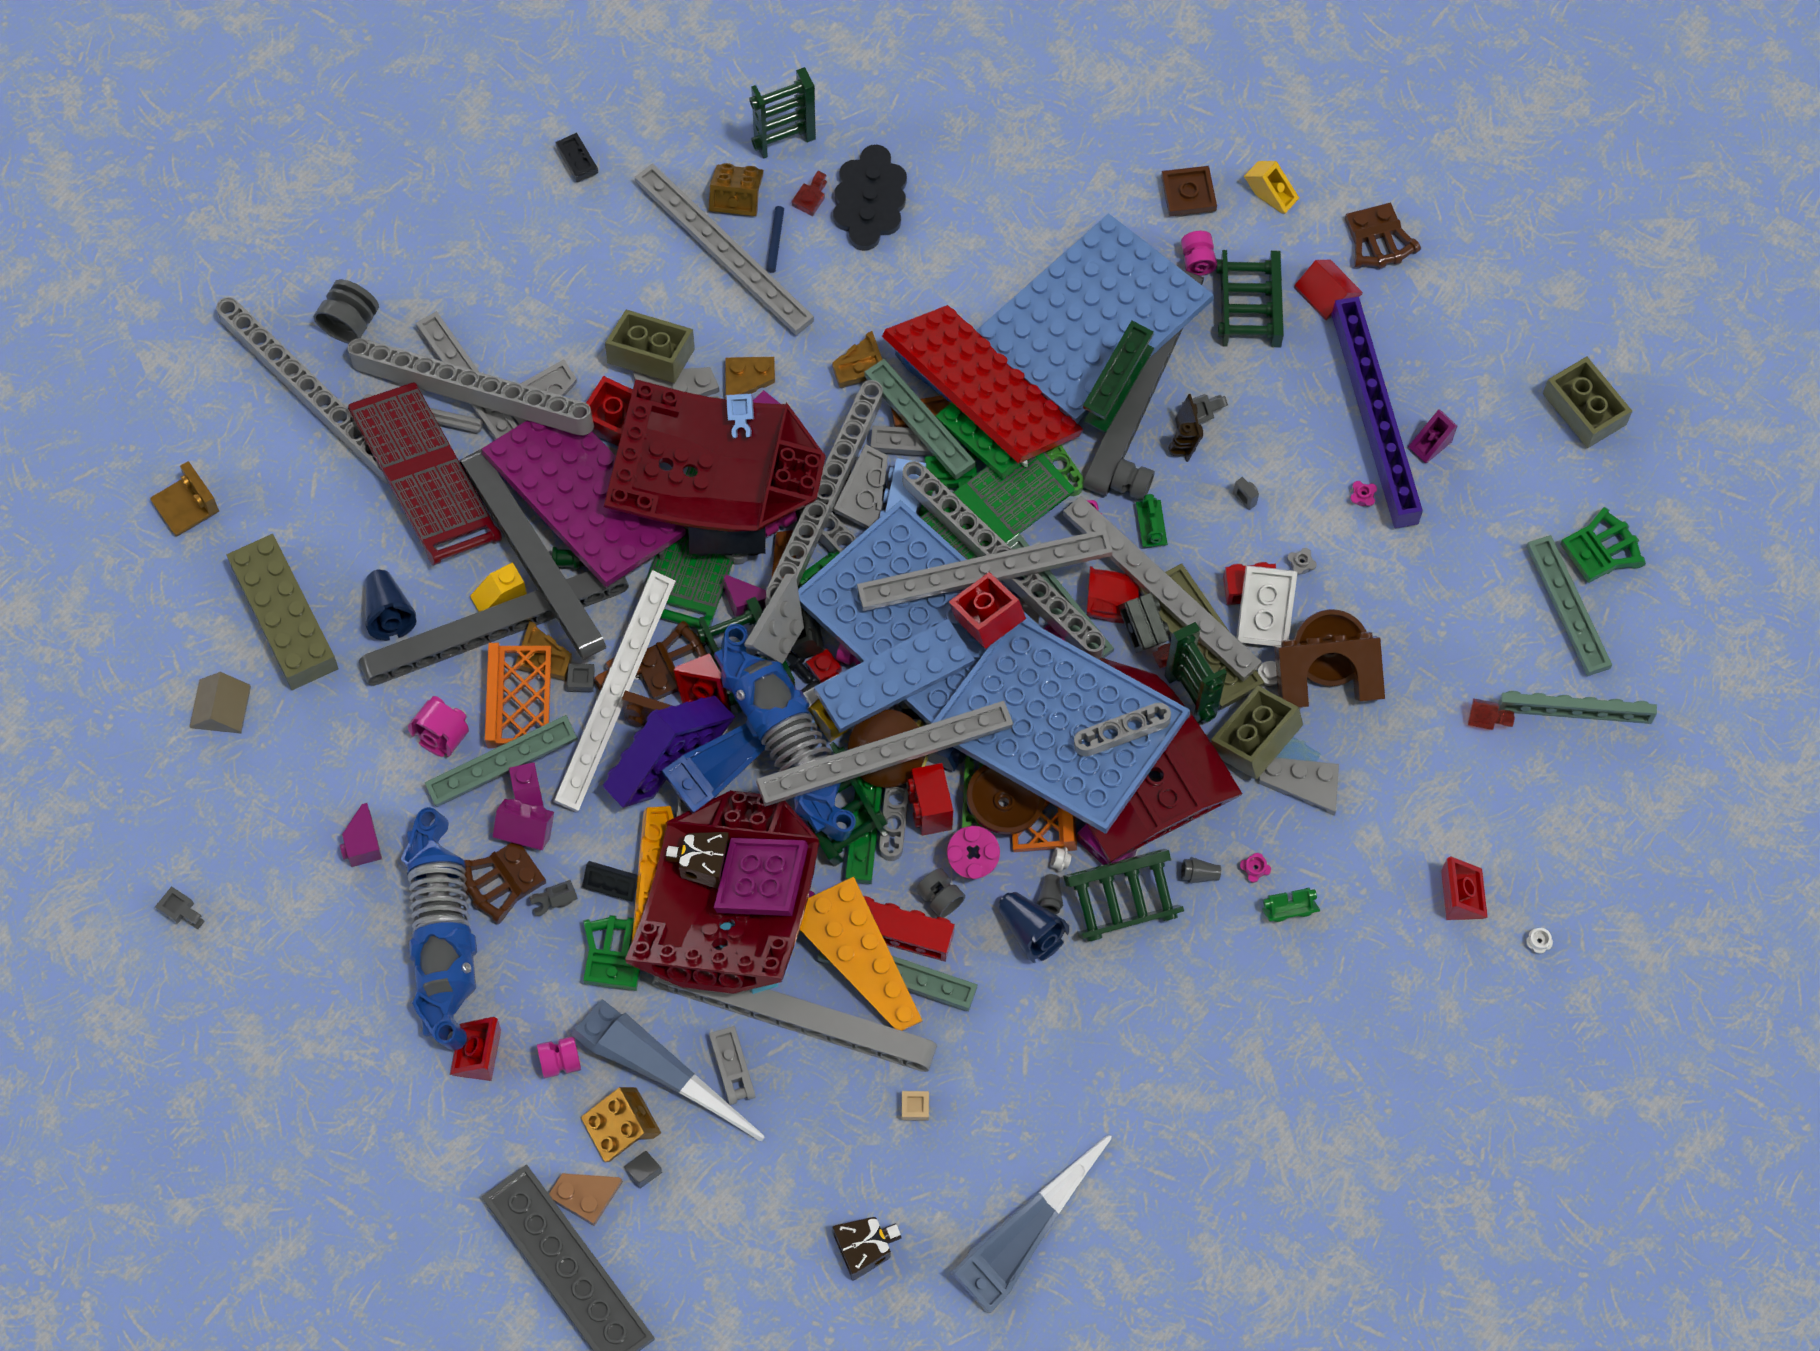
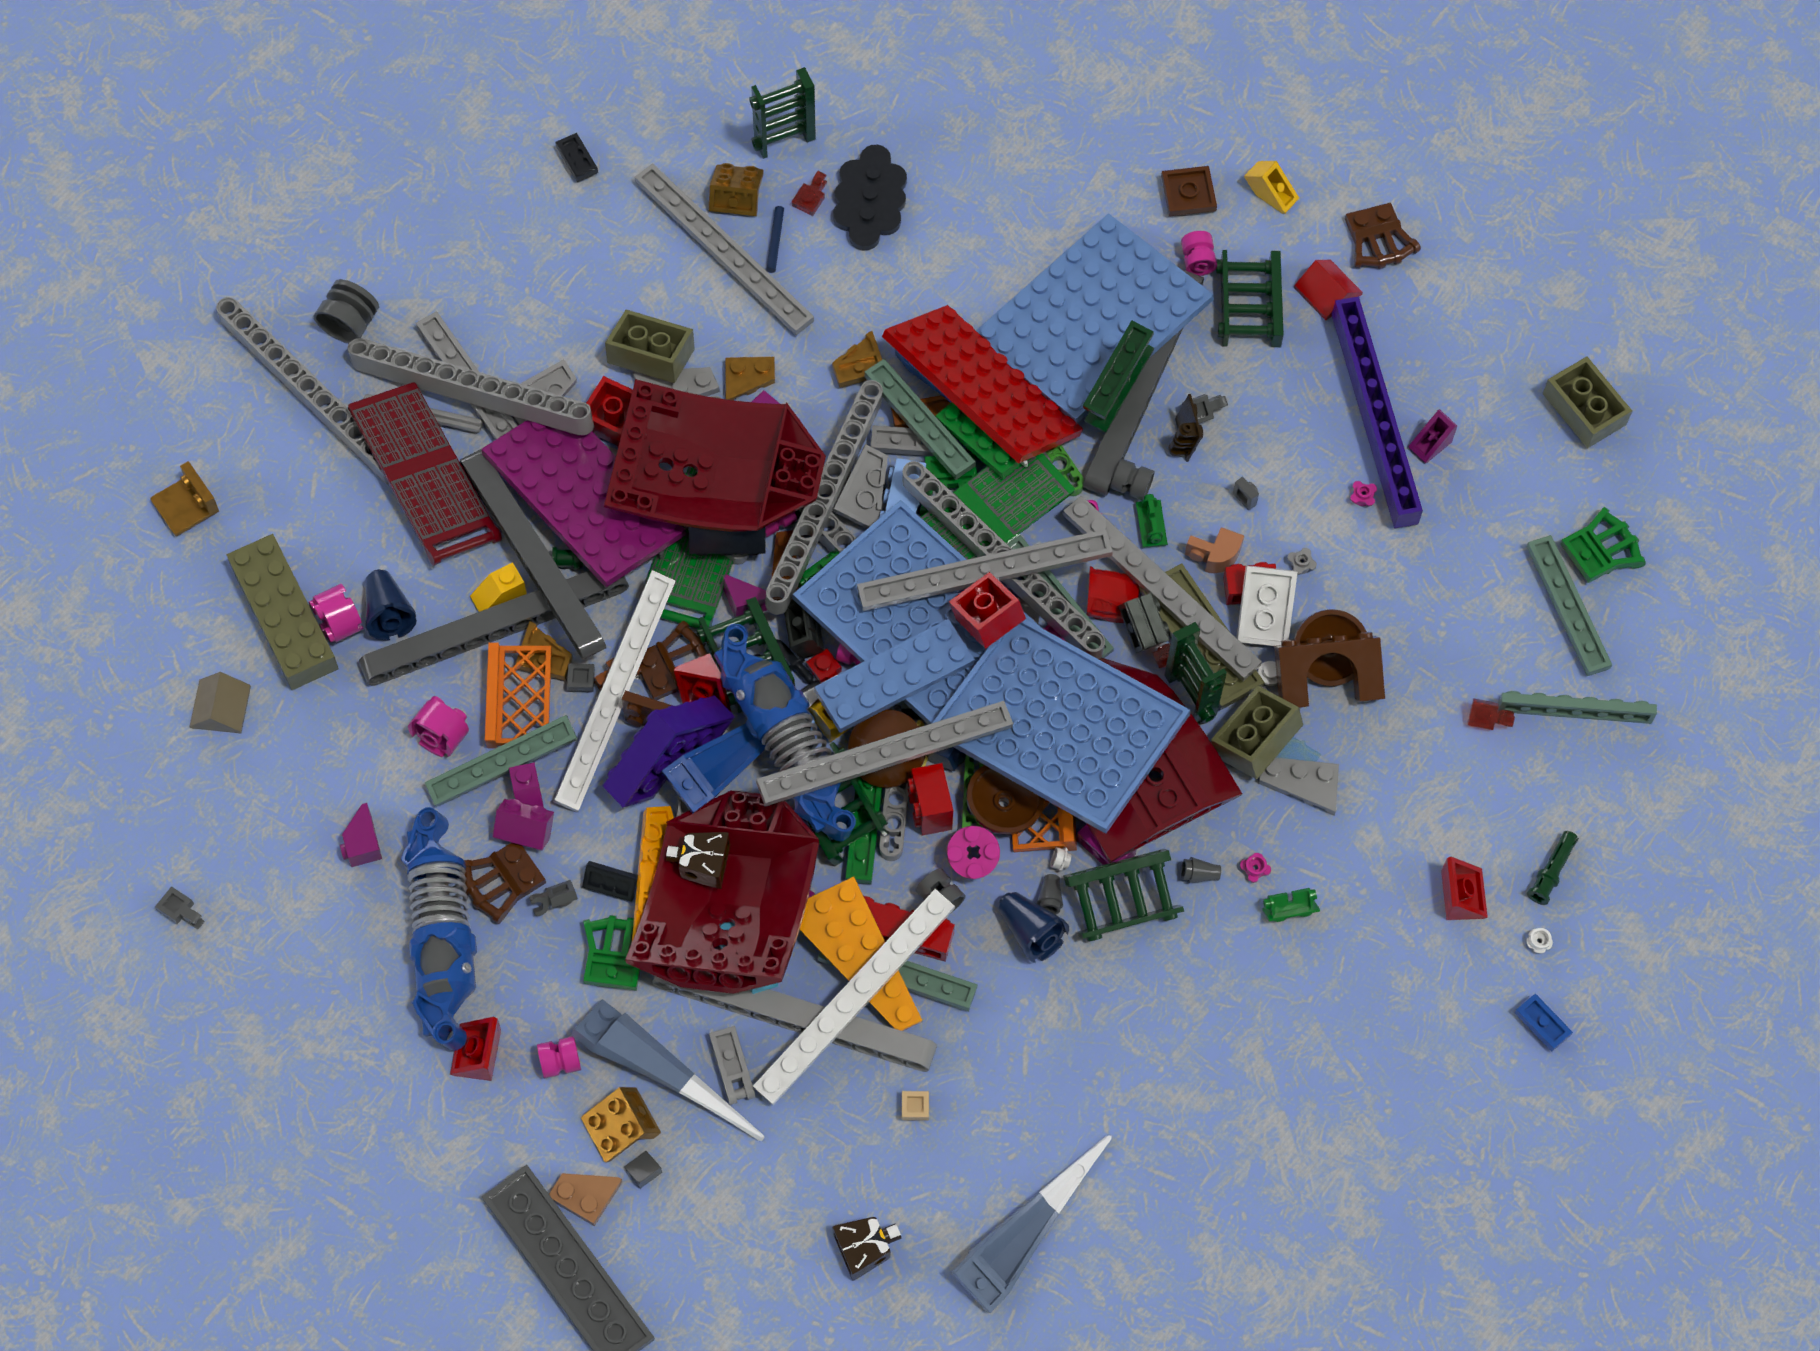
(337, 613): none -> dark pink brick
(740, 409): light blue plate -> none
(761, 876): magenta plate -> none
(779, 623): light grey wing -> none
(854, 997): none -> white plate
(1125, 734): light grey beam -> none
(1217, 555): none -> nougat brick
(1543, 1022): none -> blue plate
(1549, 876): none -> dark green pin

